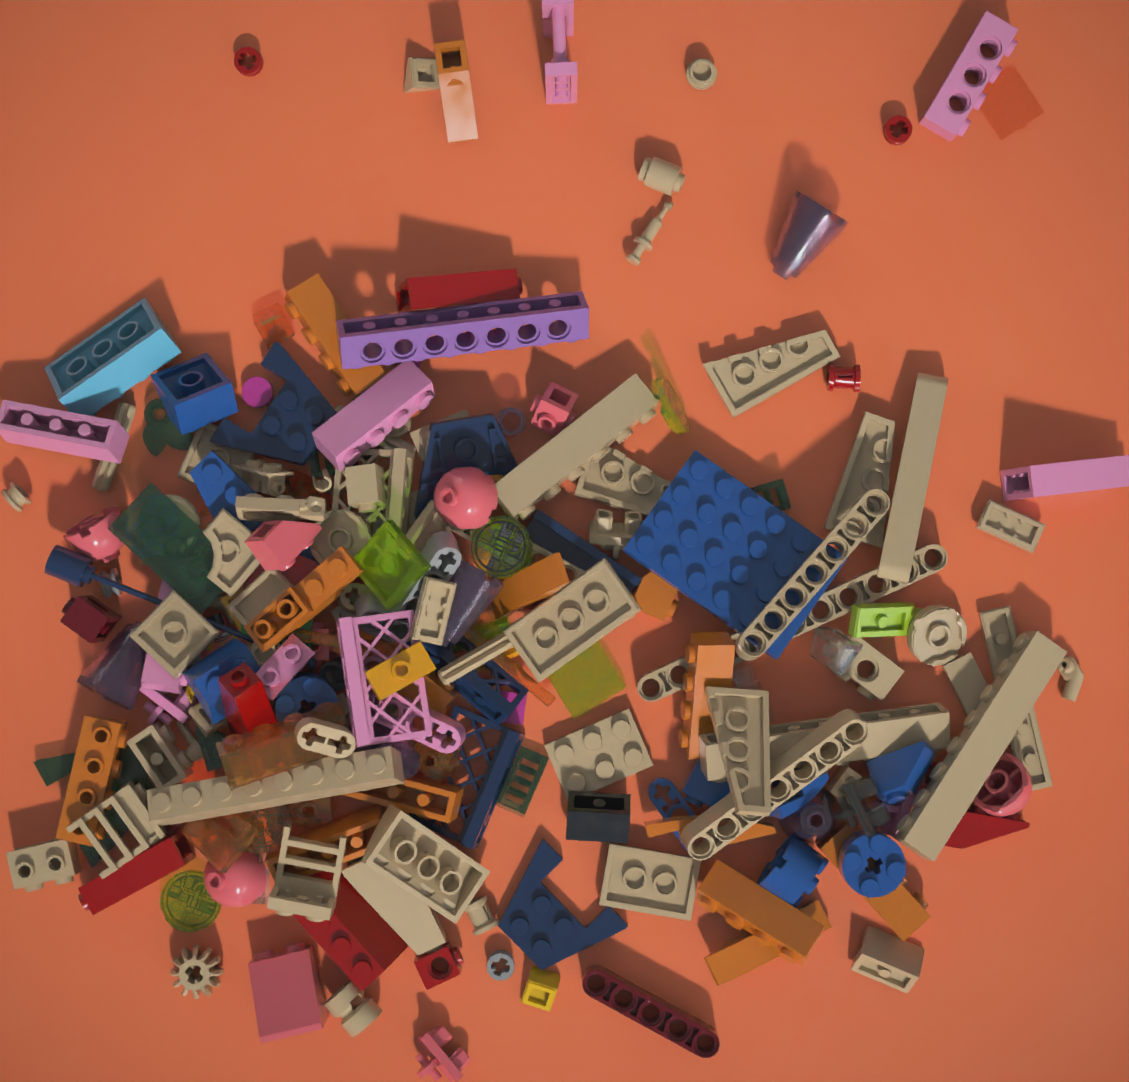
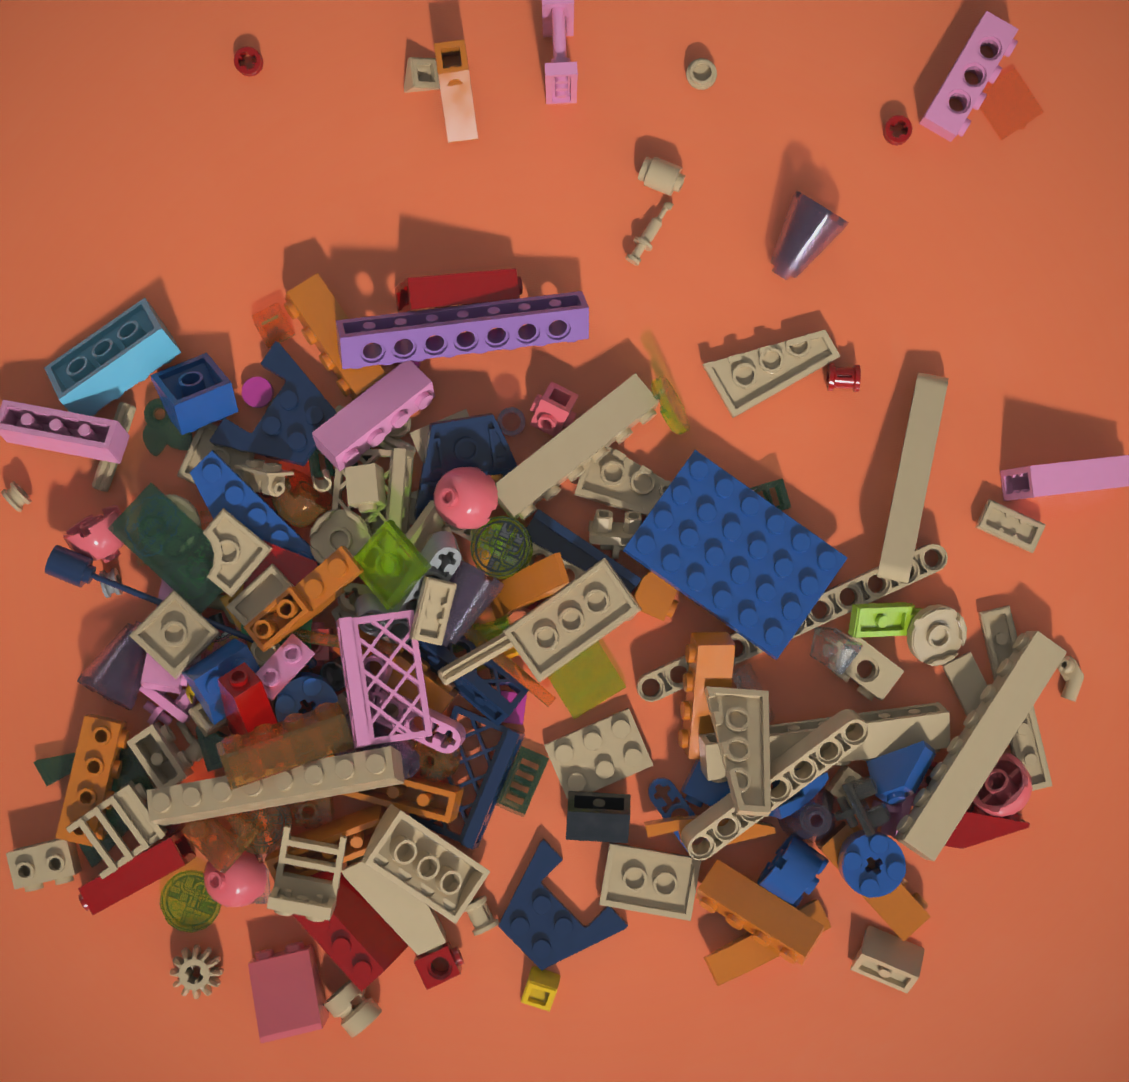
(89, 618): dark red brick -> none
(280, 542): coral slope -> none
(283, 507): tan hinge -> none
(322, 744): tan beam -> none
(400, 671): light orange plate -> none
(449, 1065): coral hips -> none
(505, 973): light grey bush -> none
(658, 1023): dark red beam -> none
(823, 564): tan beam -> none
(865, 470): tan wing -> none

